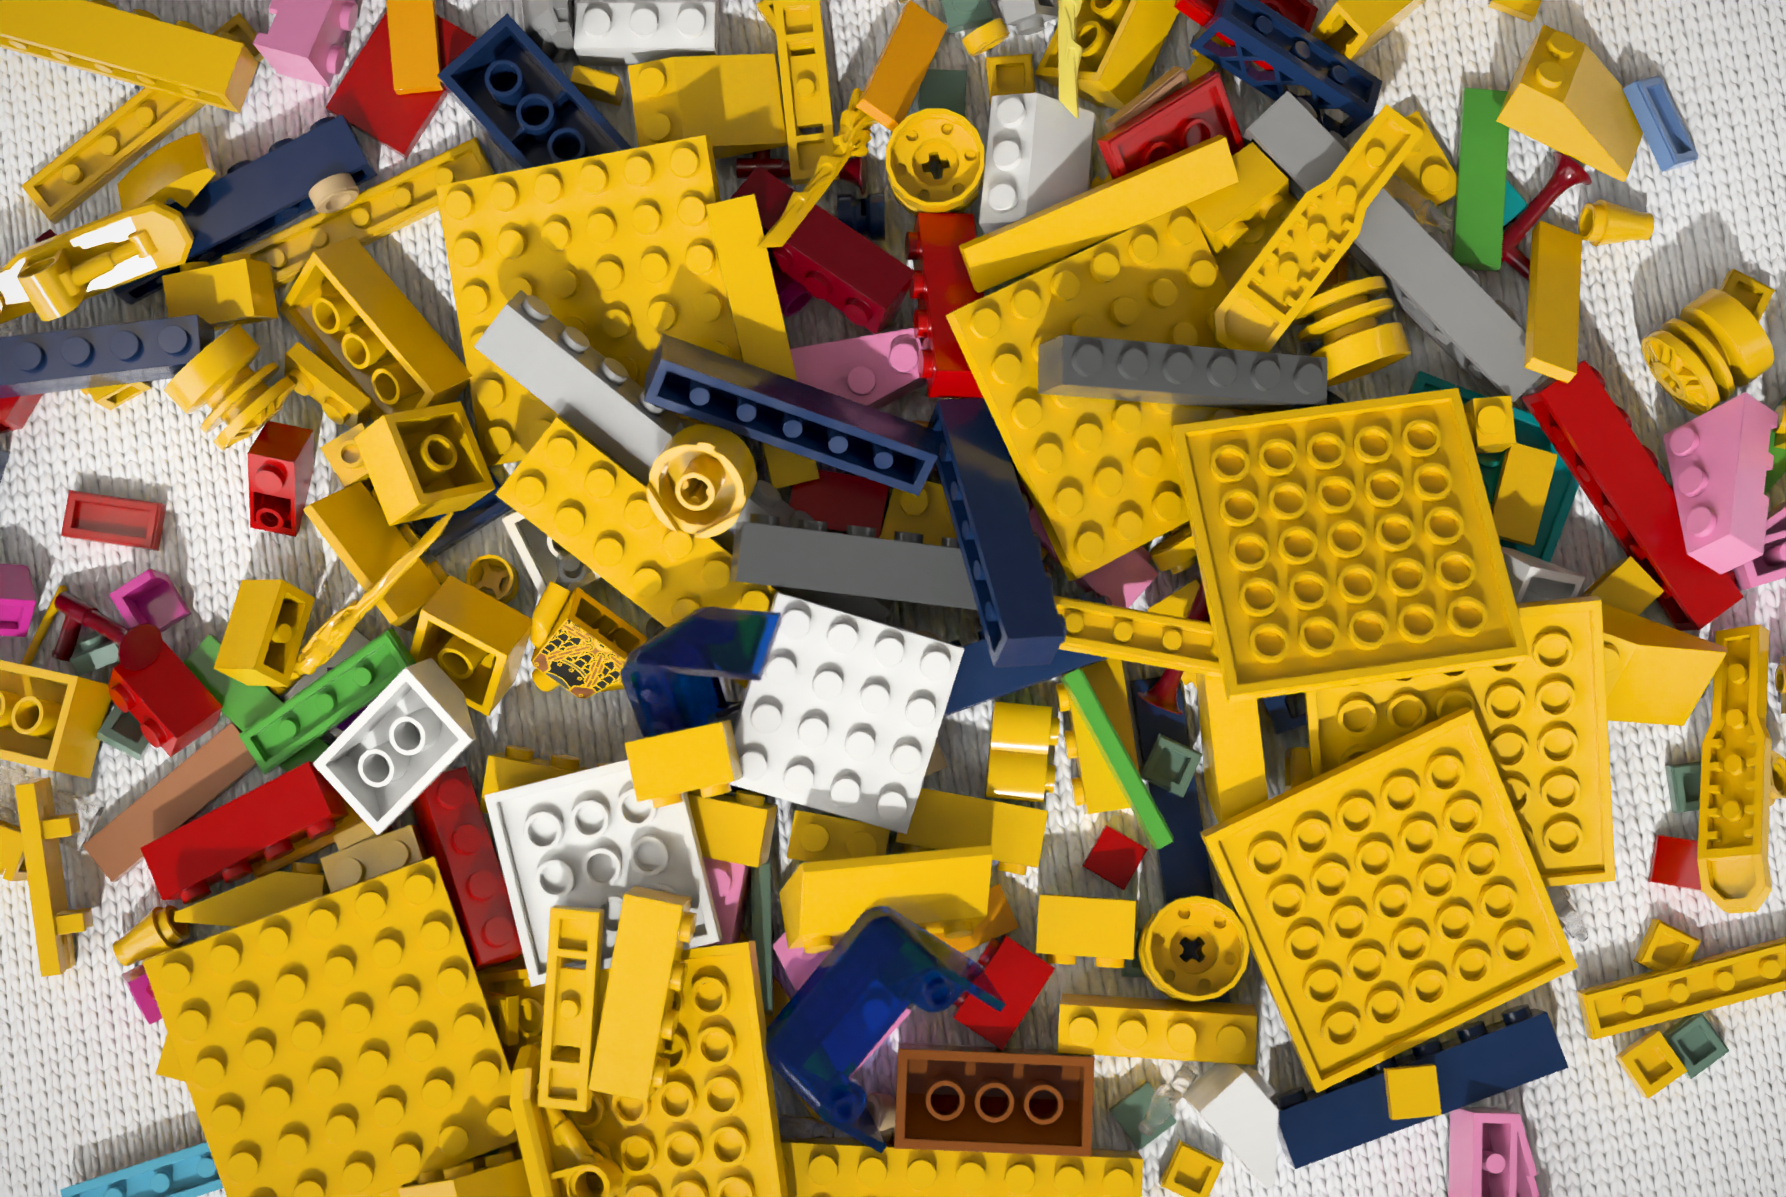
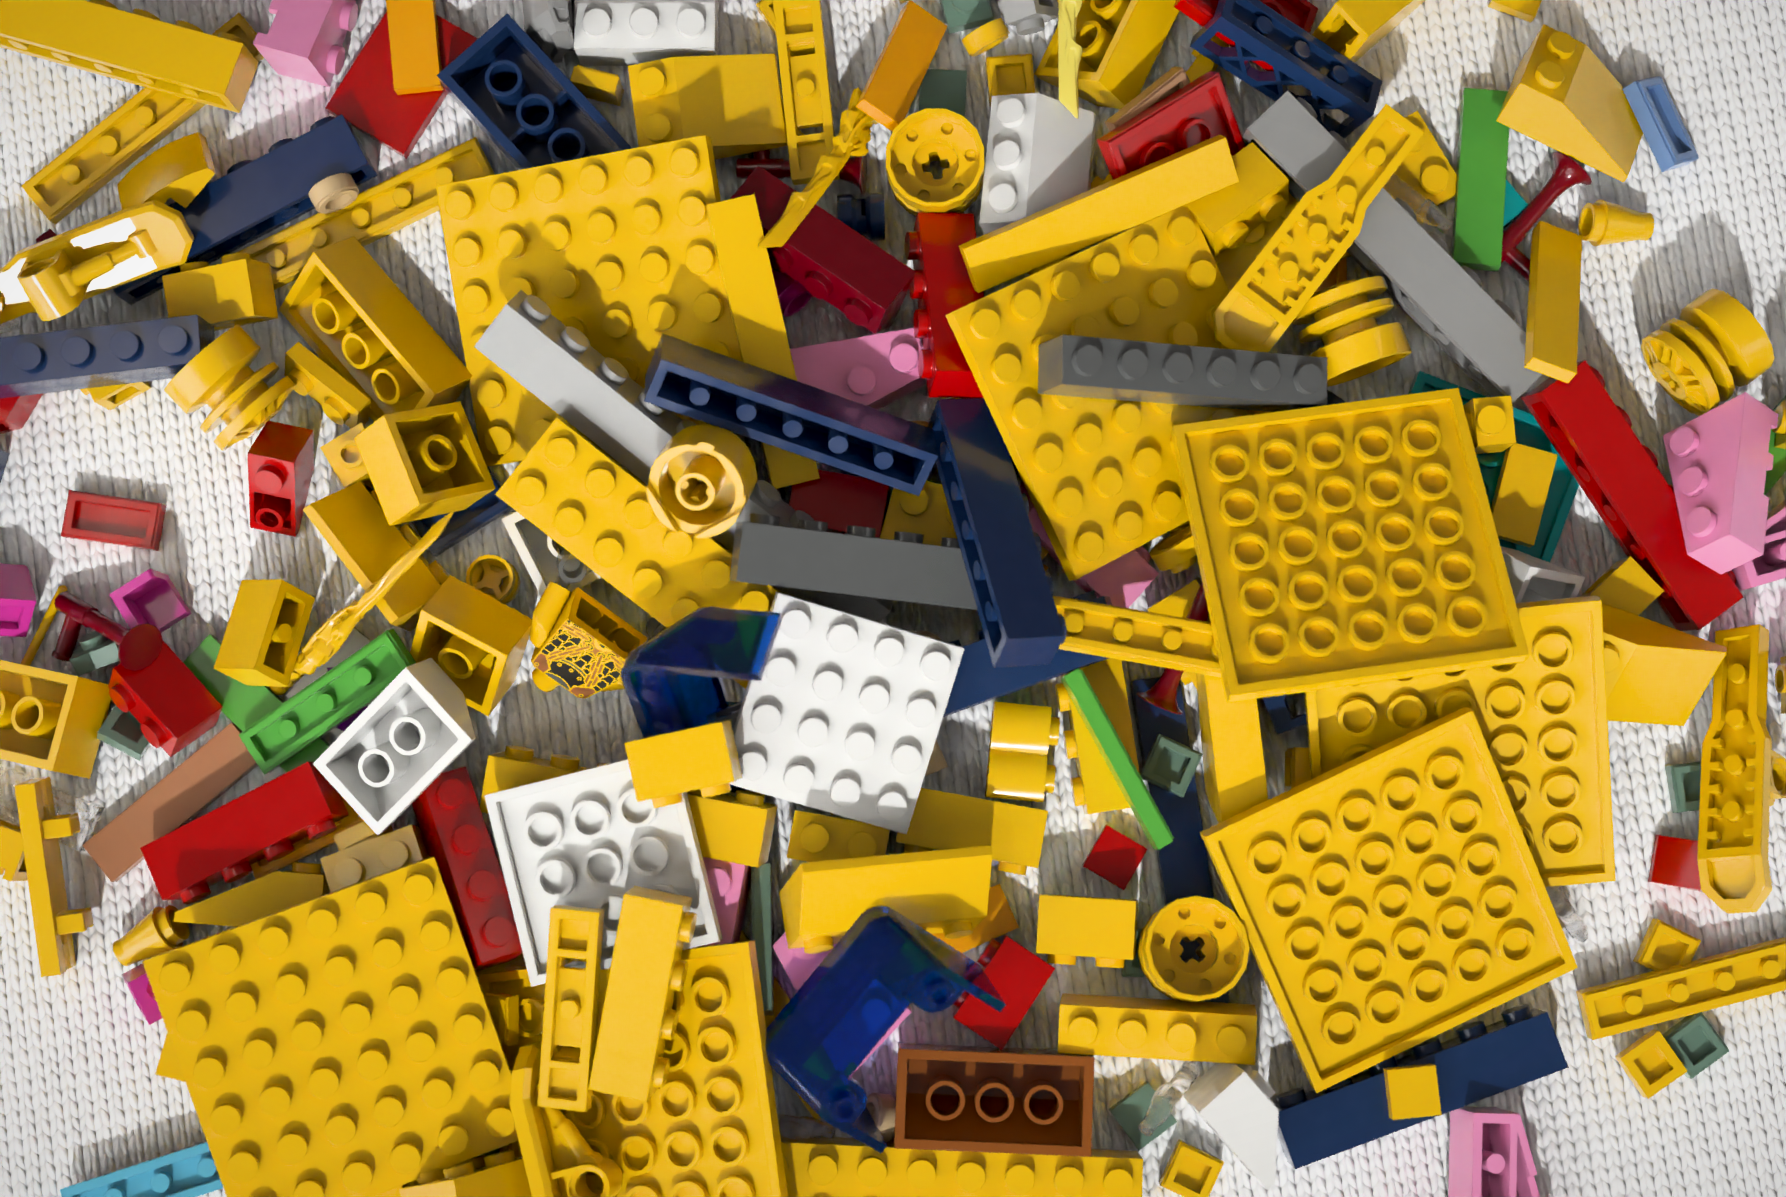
(1747, 291): yellow tile -> none

